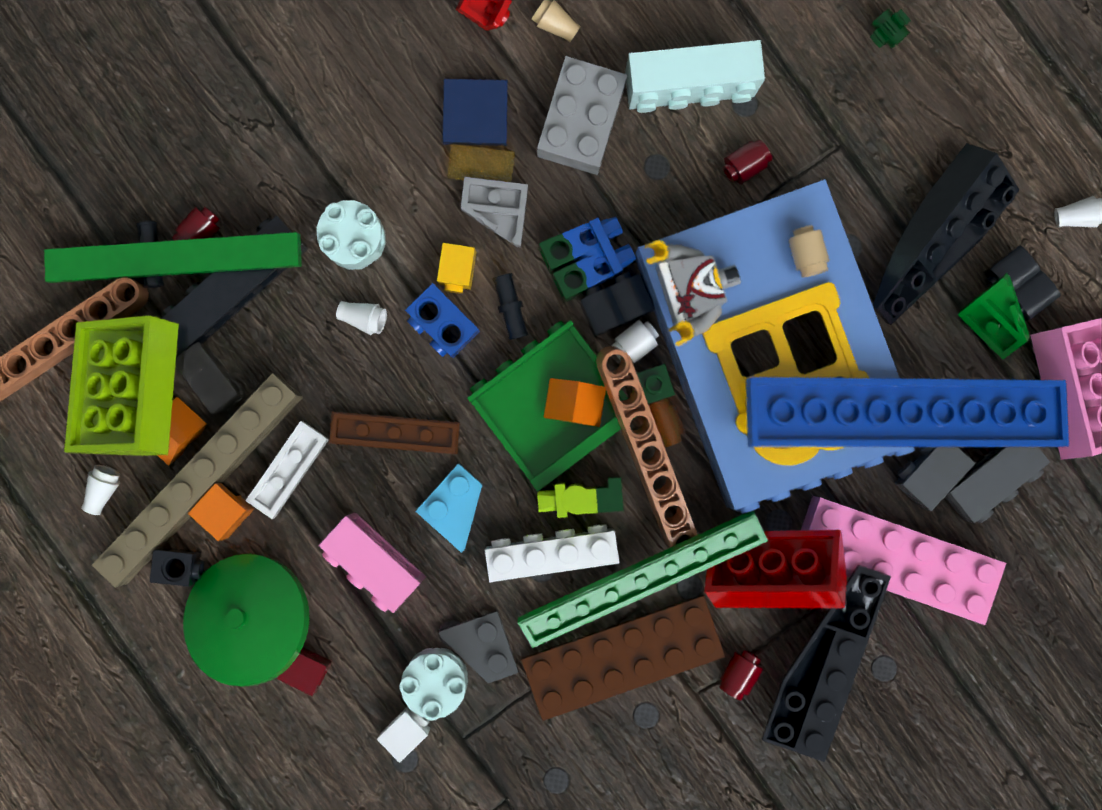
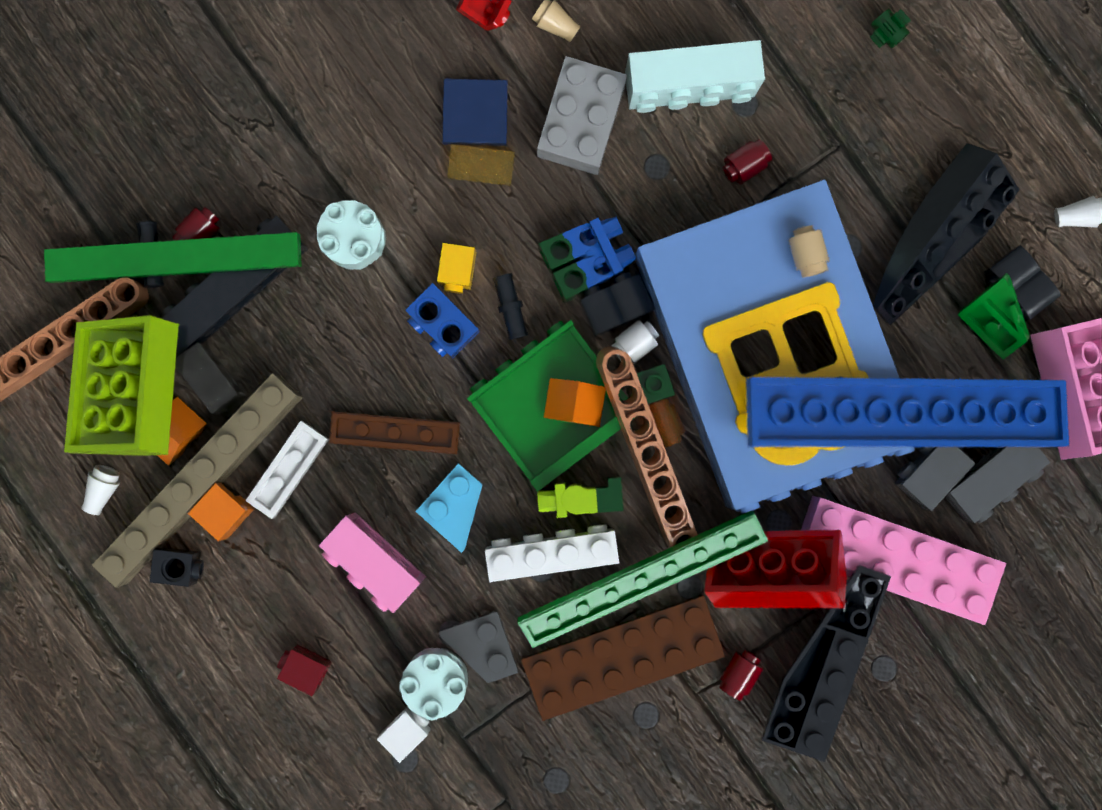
(246, 620): green dish -> none
(364, 316): white cone -> none
(496, 206): light grey wing -> none
(691, 287): torso -> none

